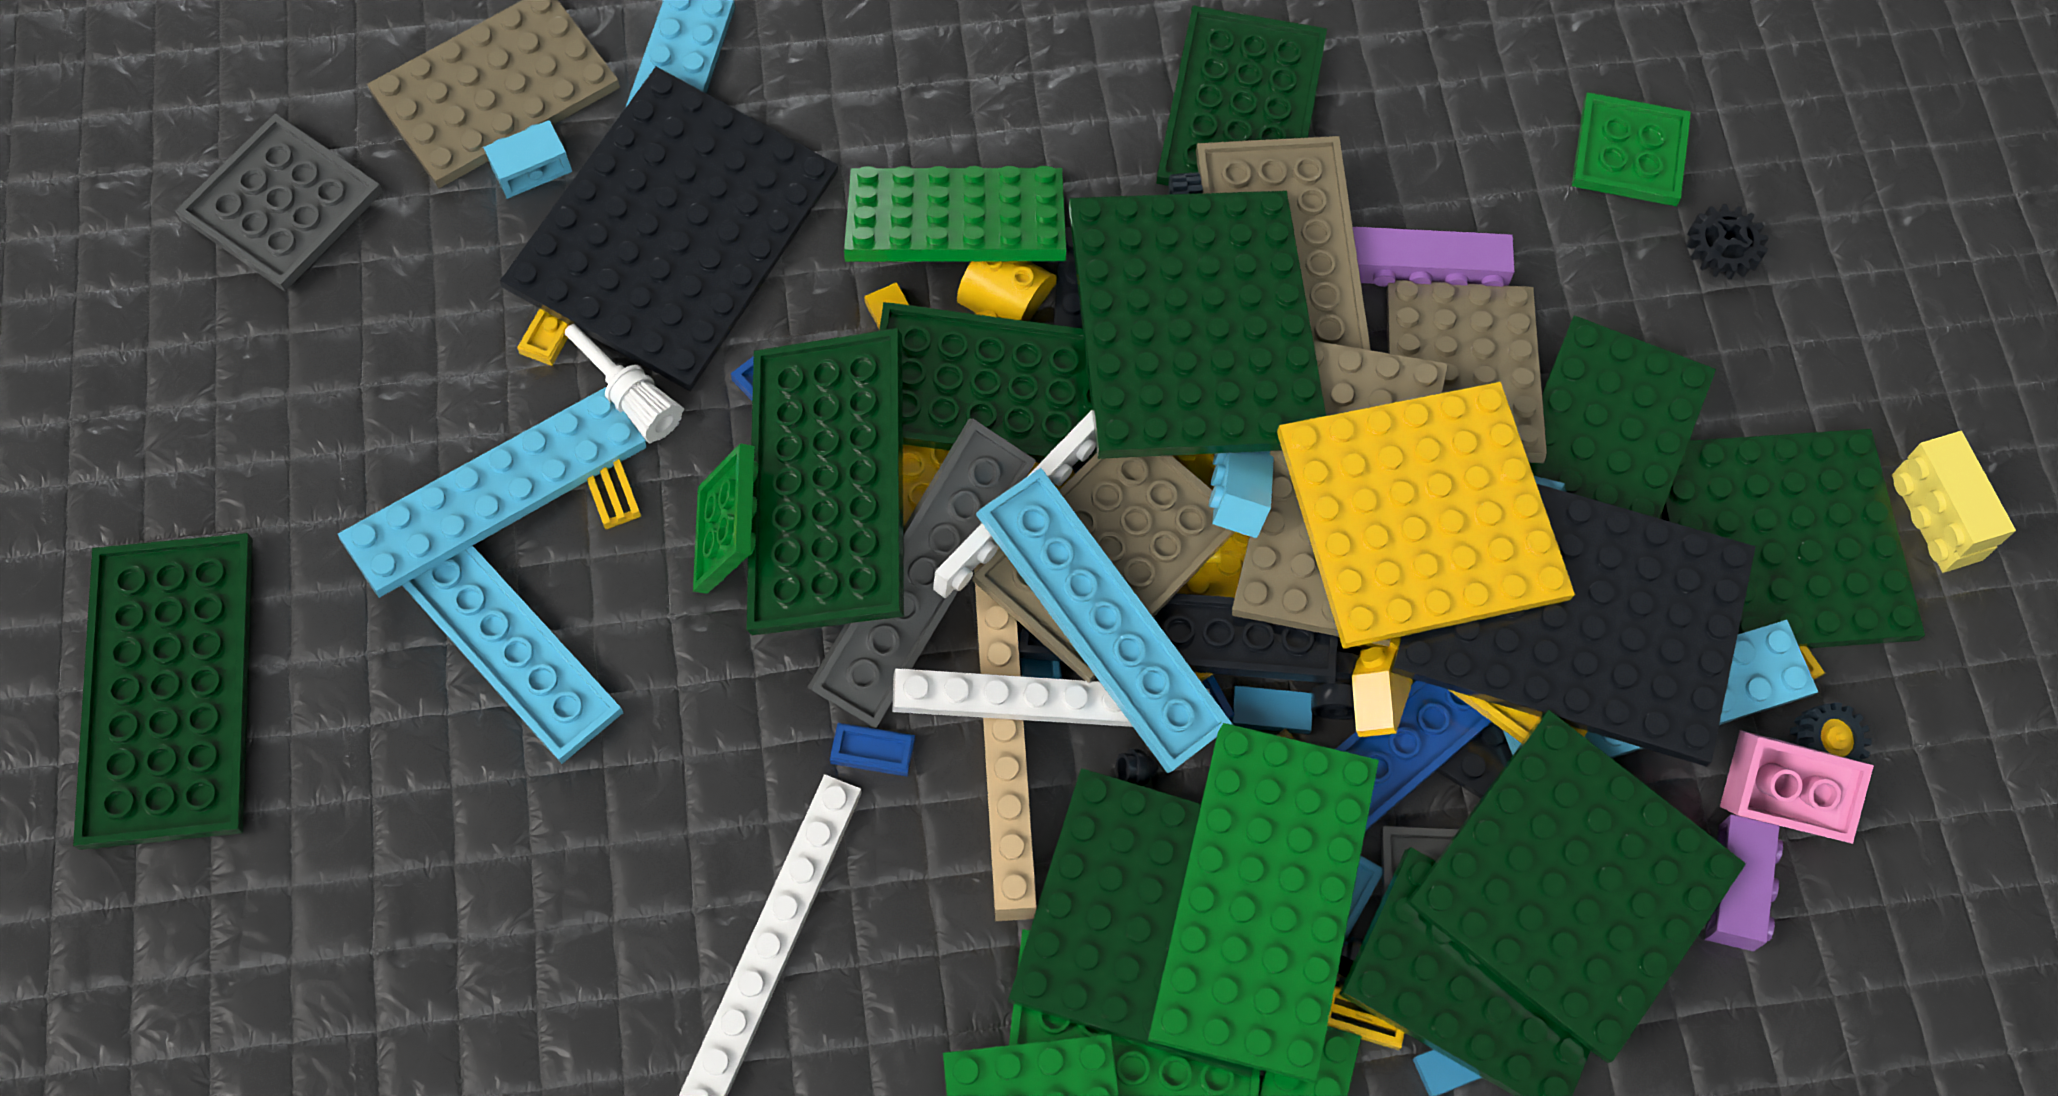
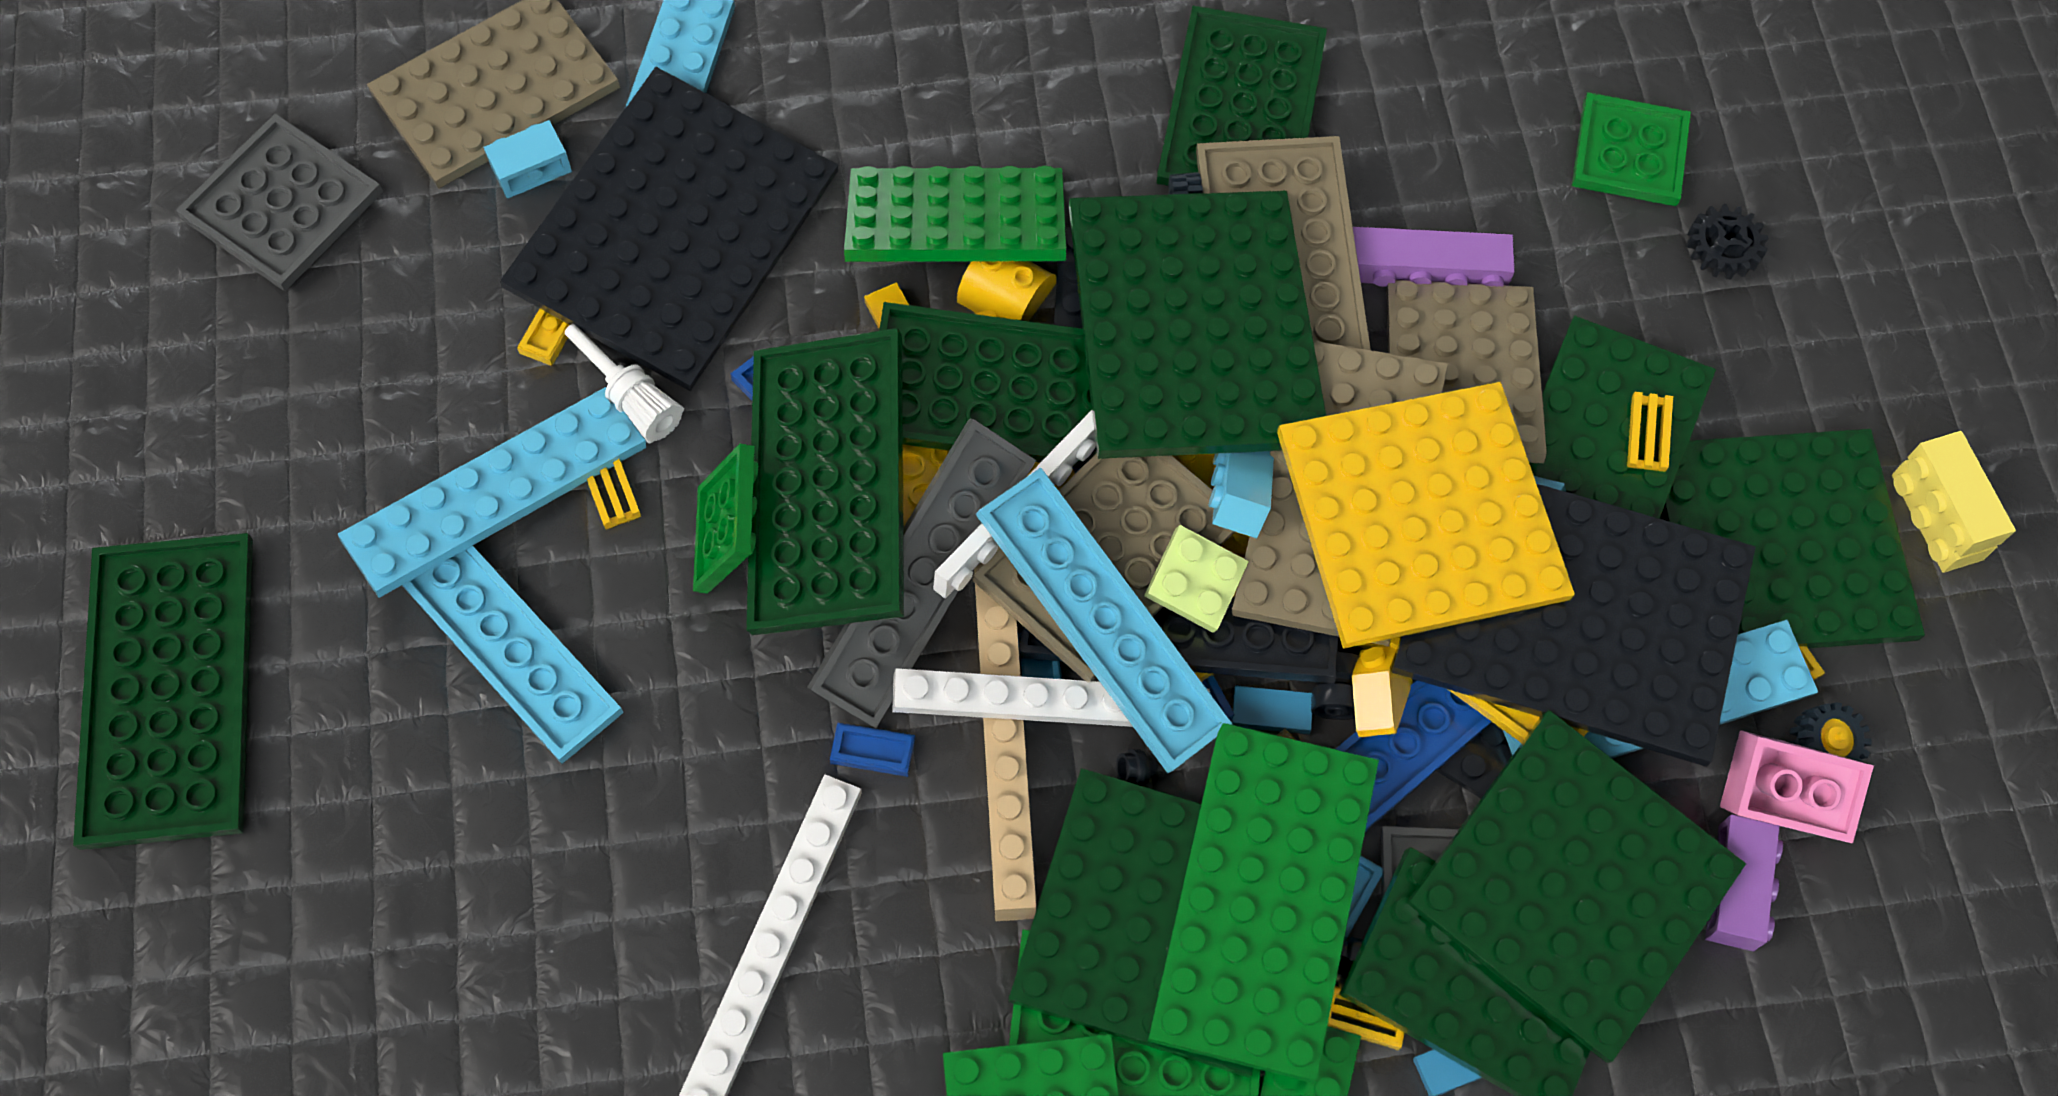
(1196, 578): none -> yellowish green plate
(1652, 402): none -> yellow tile

